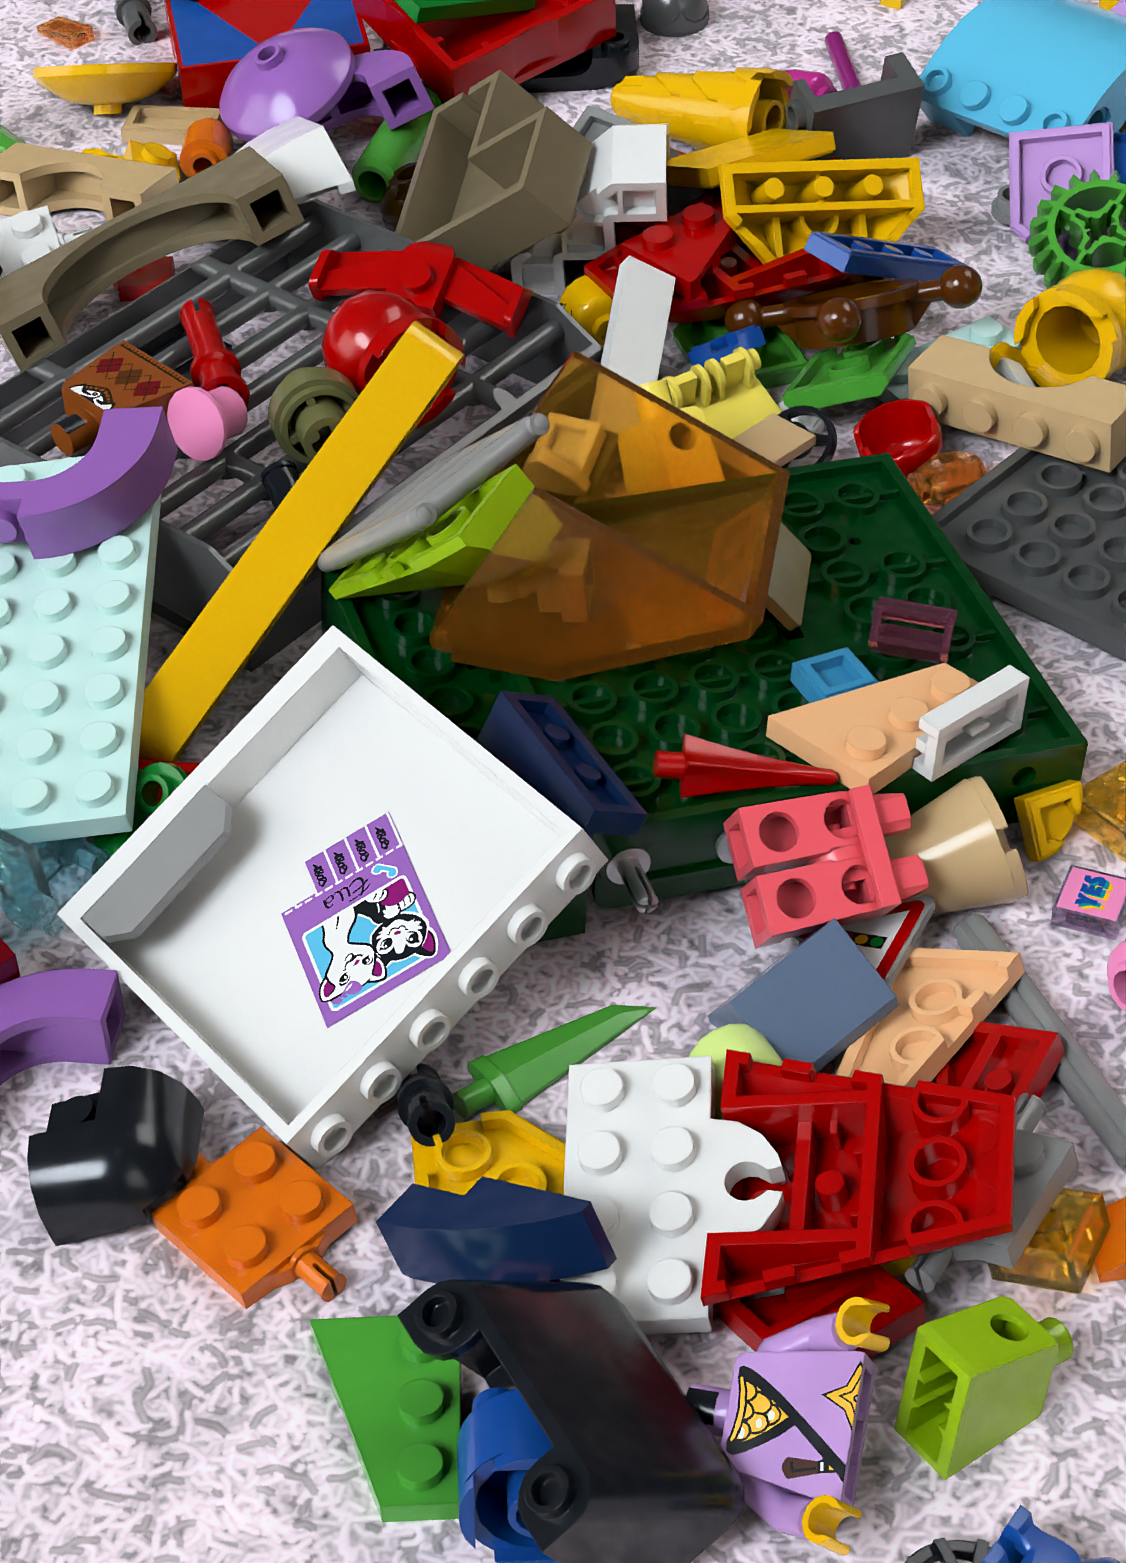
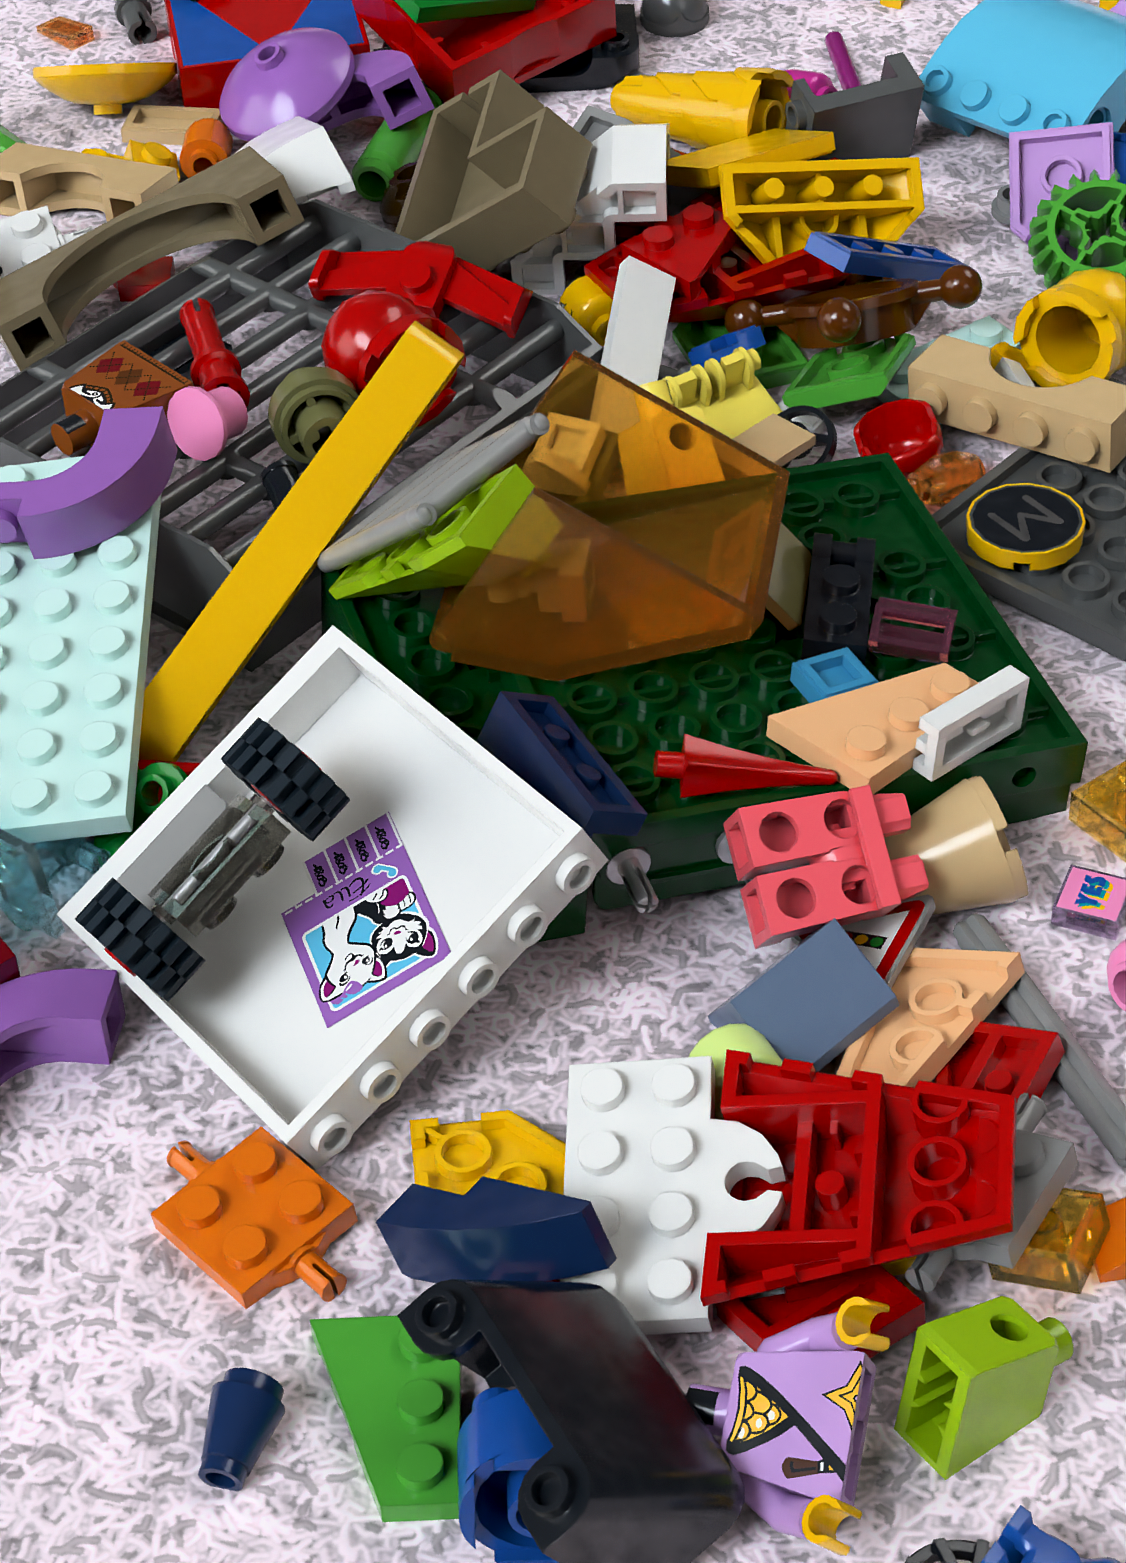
(113, 1153): black brick -> none
(207, 877): none -> plate
(238, 1426): none -> dark blue cone
(429, 1119): black pin -> none
(531, 1066): bright green bar -> none
(839, 596): none -> black plate
(1025, 526): none -> tile
(1047, 817): yellow tile -> none

